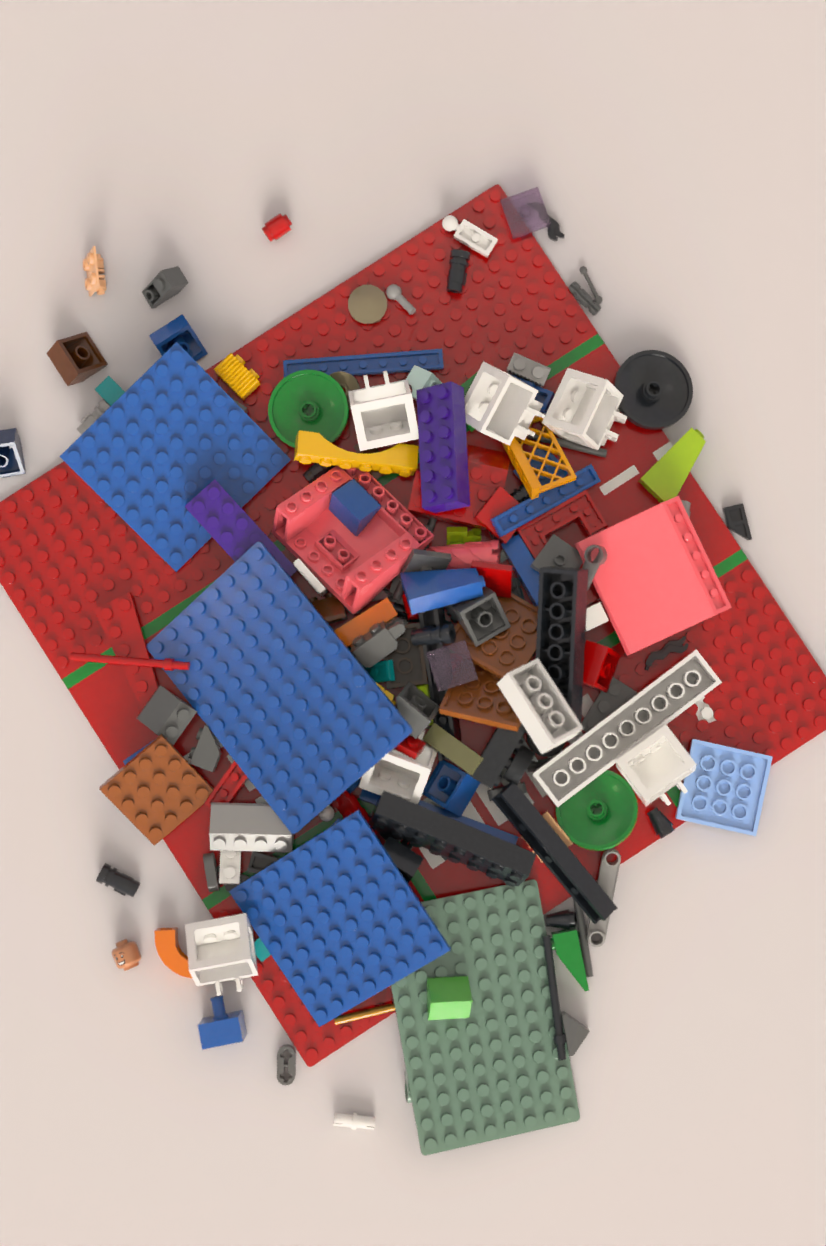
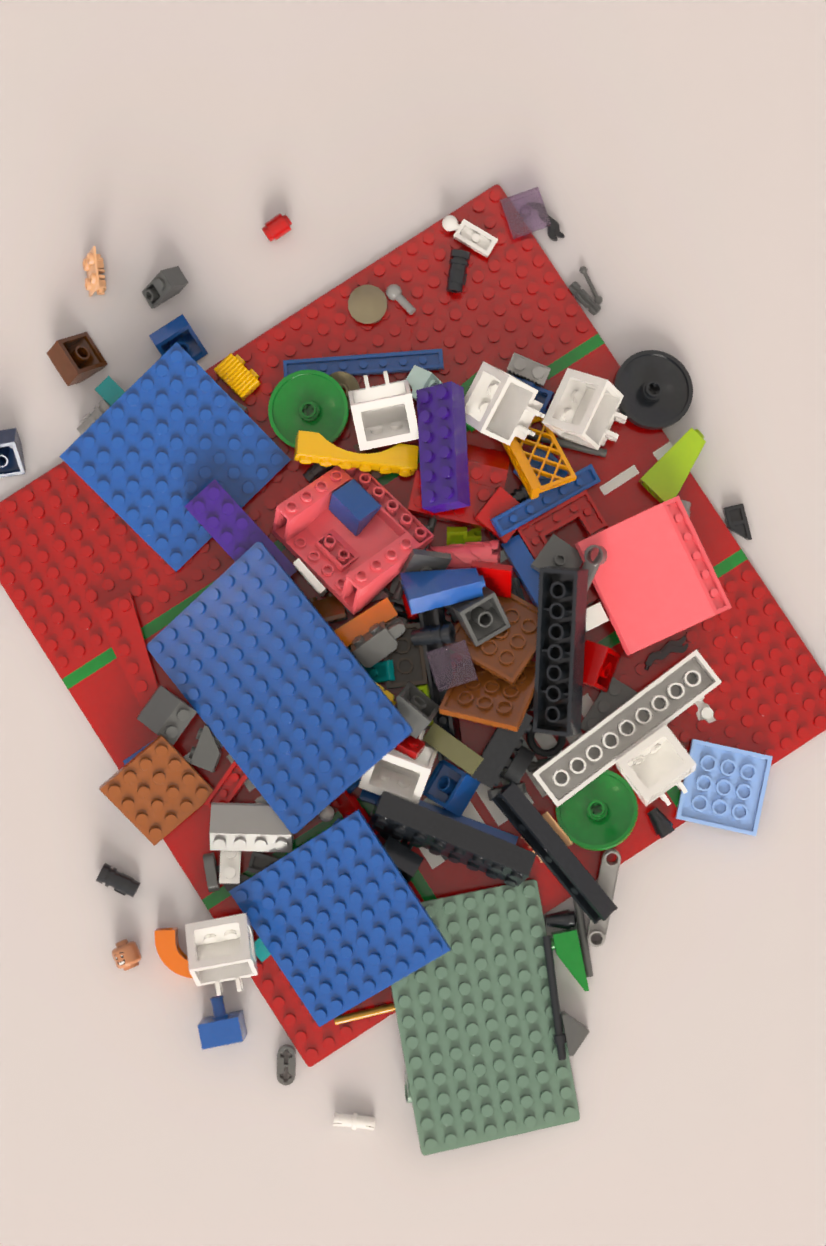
(168, 663): red bar -> none
(448, 997): bright green slope -> none
(539, 705): white brick -> none

